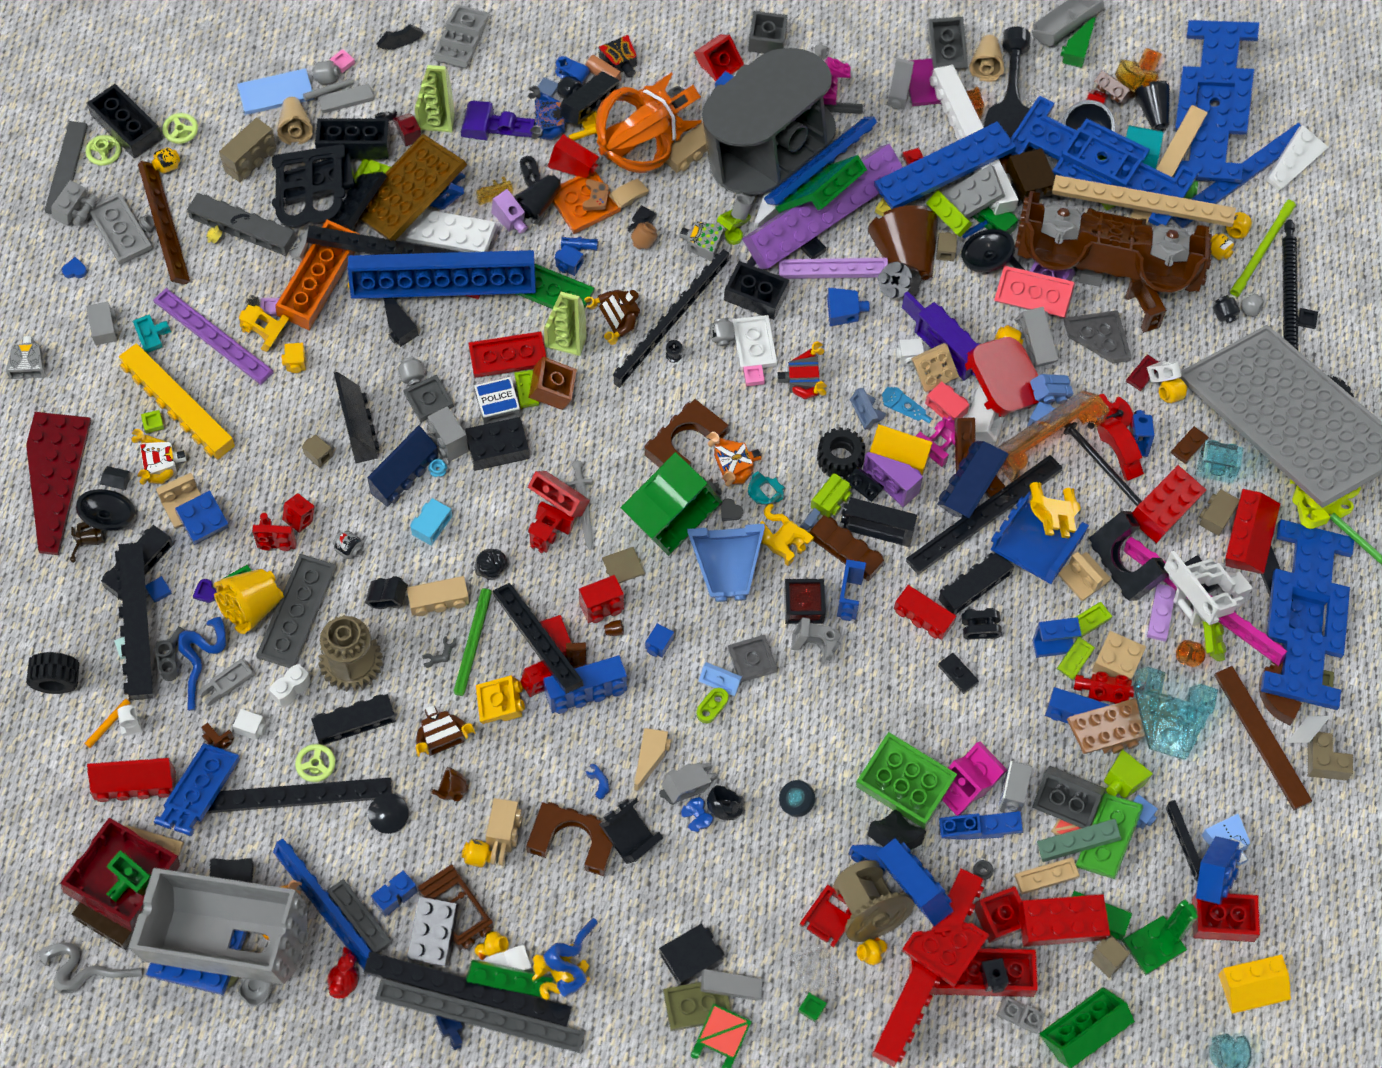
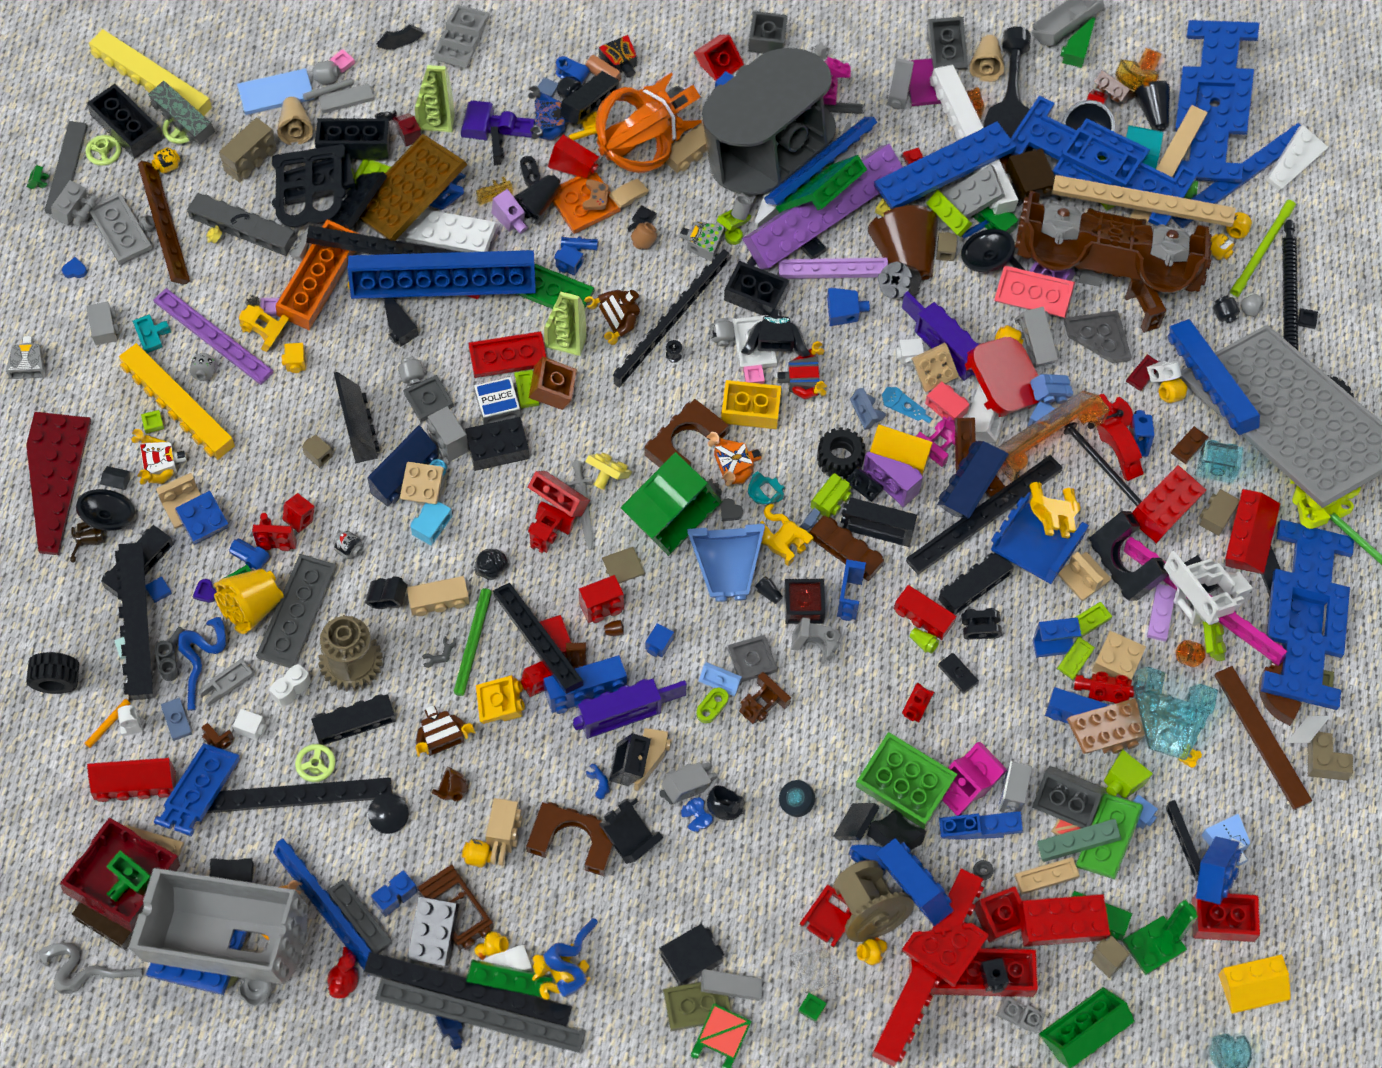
(35, 178): none -> green tile
(143, 70): none -> light yellow brick
(176, 719): none -> sand blue plate
(181, 112): none -> dark grey brick
(202, 367): none -> light grey head
(252, 556): none -> blue piece
(421, 483): none -> tan bracket
(498, 153): none -> black plate
(608, 468): none -> light yellow plate
(624, 706): none -> dark purple piece
(626, 764): none -> black window
(751, 404): none -> yellow brick
(769, 590): none -> black cone
(770, 693): none -> reddish brown tile
(776, 334): none -> black torso
(856, 821): none -> black tile
(917, 703): none -> red hips
(924, 640): none -> lime cone
(1191, 762): none -> yellow plate
(1214, 377): none -> blue brick

